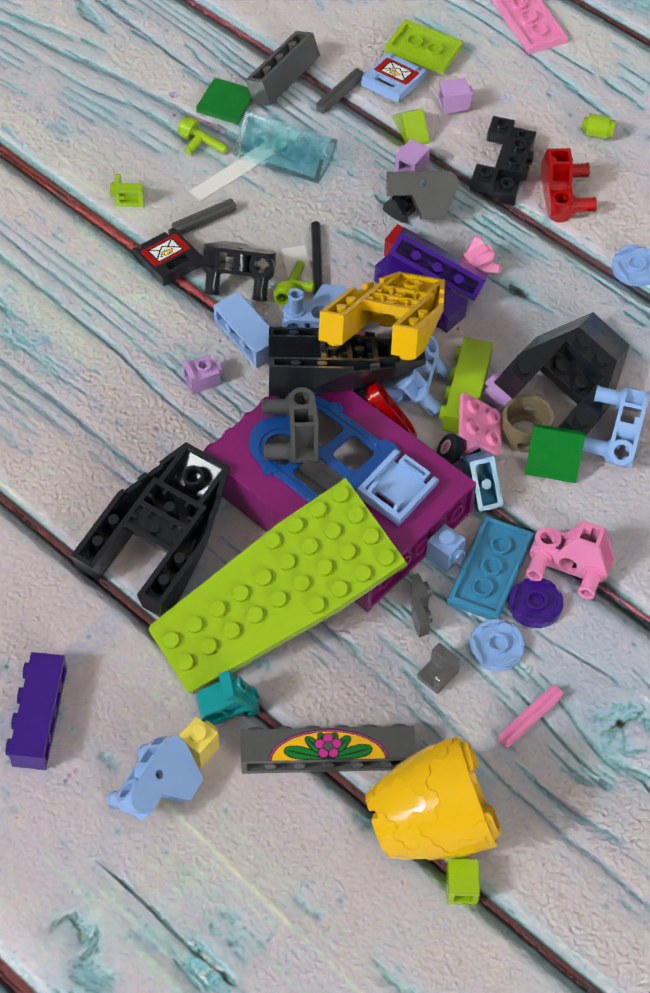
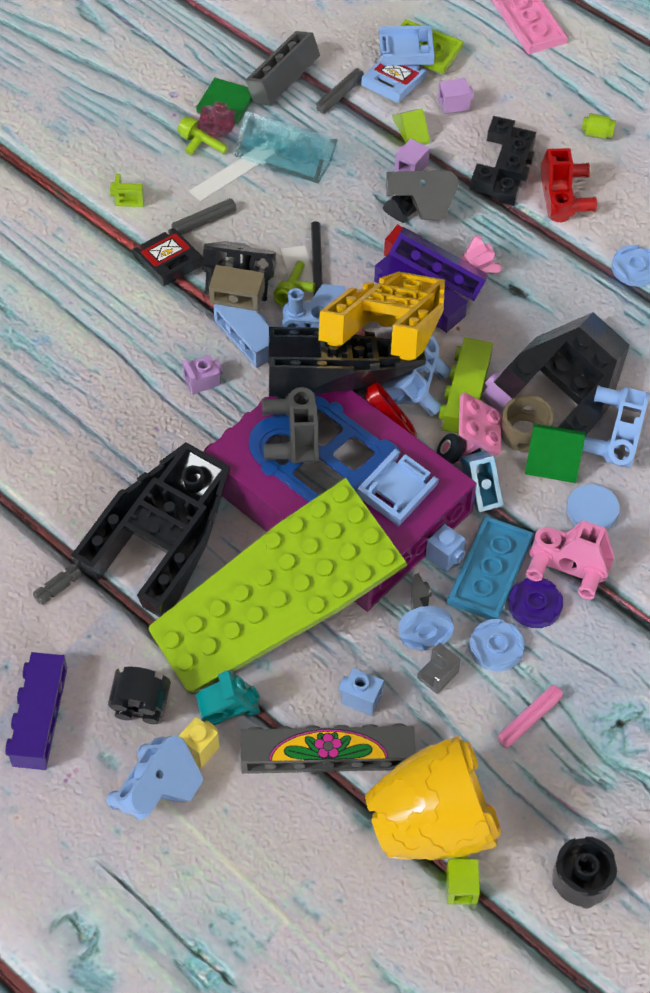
(57, 584): none -> dark grey axle
(139, 694): none -> black brick
(216, 119): none -> clear pink brick
(236, 287): none -> dark tan brick
(361, 691): none -> light blue brick
(401, 45): none -> light blue container
(425, 627): none -> light blue tile
(580, 887): none -> black brick
(593, 505): none -> light blue tile

